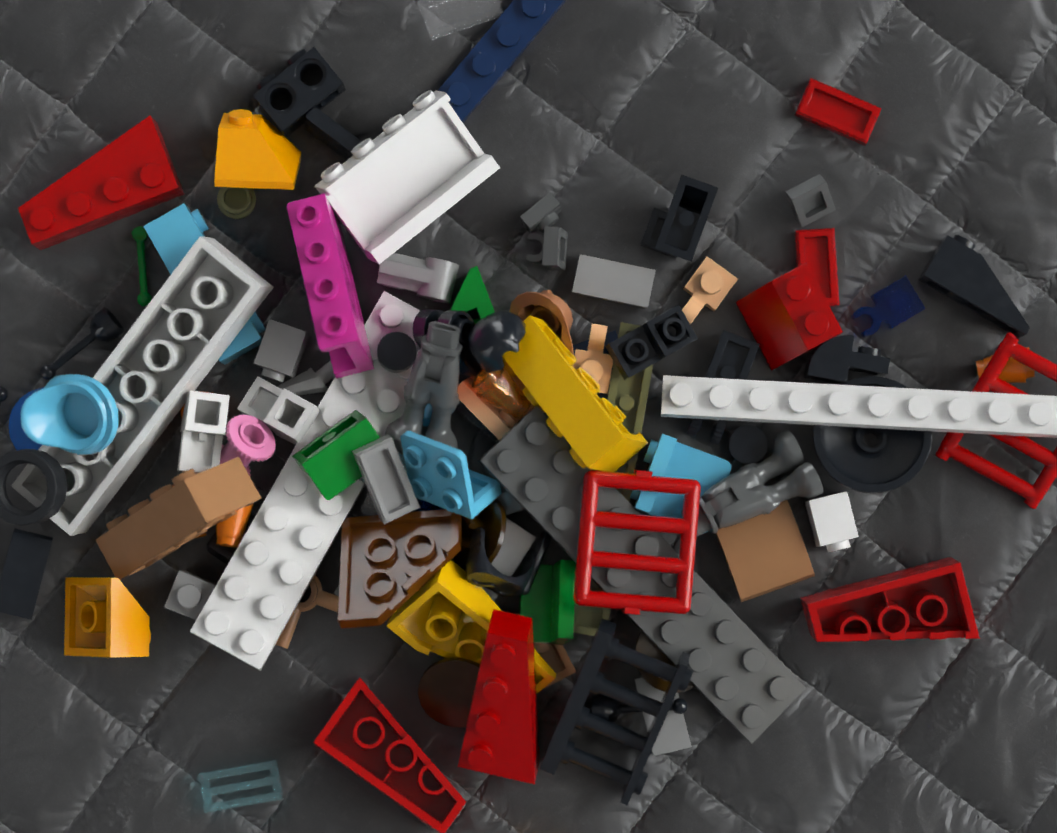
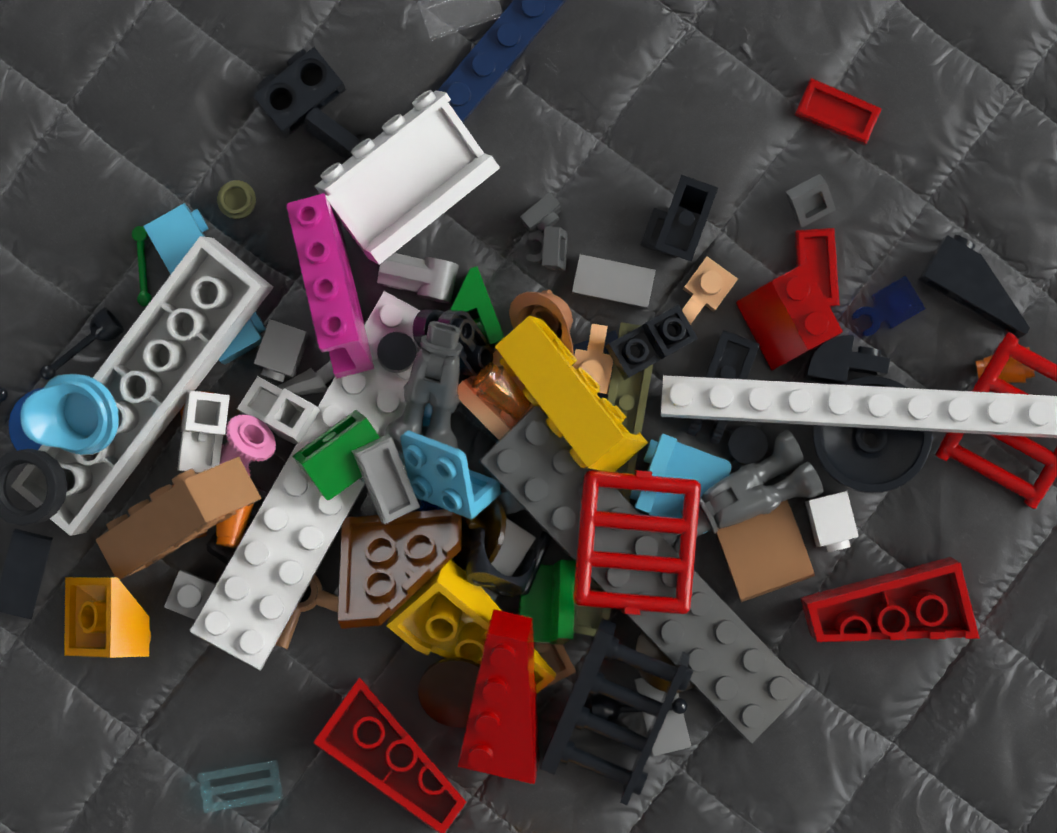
(106, 187): red wedge -> none
(254, 153): light orange slope -> none
(494, 337): black hair -> none

